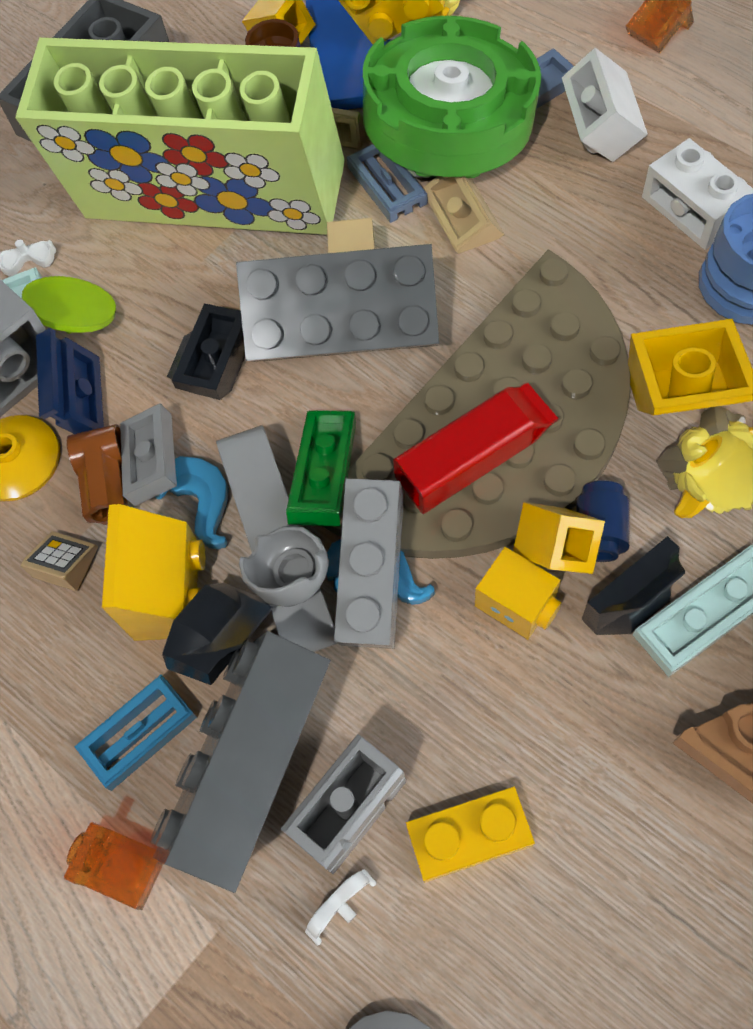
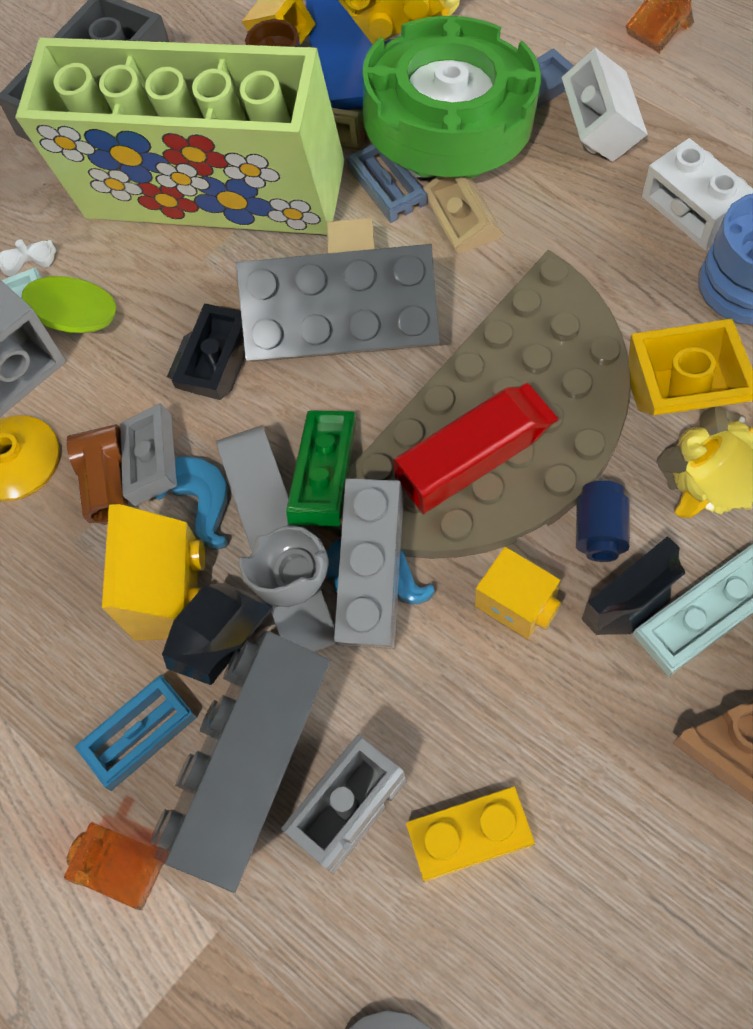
(60, 560): slope -> none
(68, 383): dark blue plate -> none
(337, 903): white piece -> none
(558, 538): yellow brick -> none

